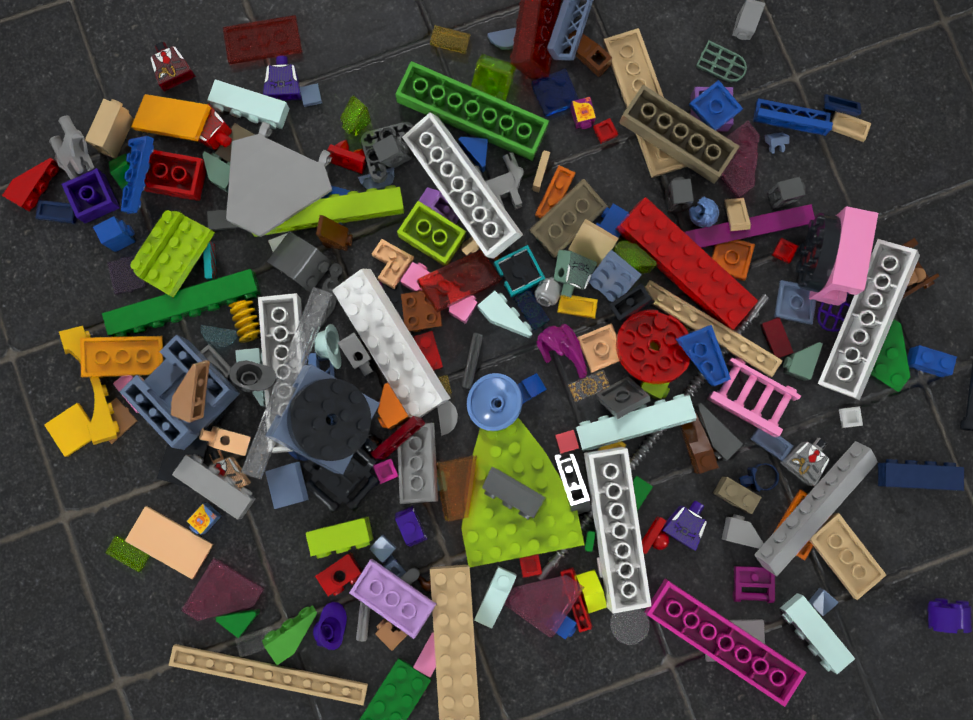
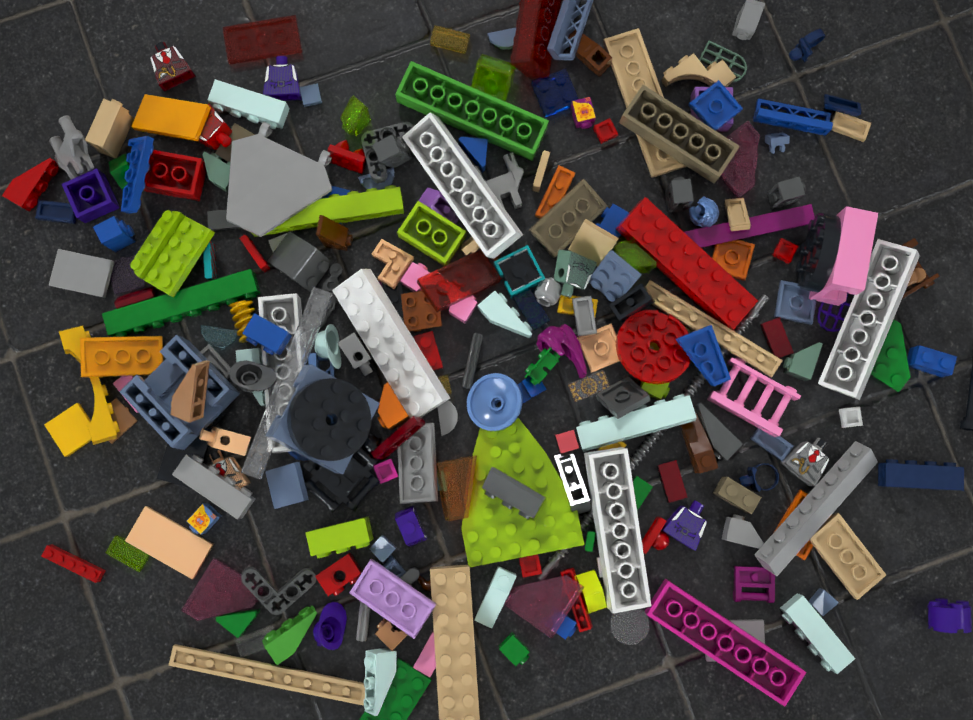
(73, 563): none -> red piece
(81, 273): none -> light grey tile
(135, 297): none -> dark red tile
(254, 253): none -> red tile
(266, 334): none -> blue brick
(273, 594): none -> dark grey beam
(379, 673): none -> light aqua slope
(514, 649): none -> green brick
(536, 370): none -> green hinge
(584, 316): none -> light grey tile
(672, 481): none -> dark red tile
(693, 69): none -> tan arch
(803, 49): none -> dark blue piece

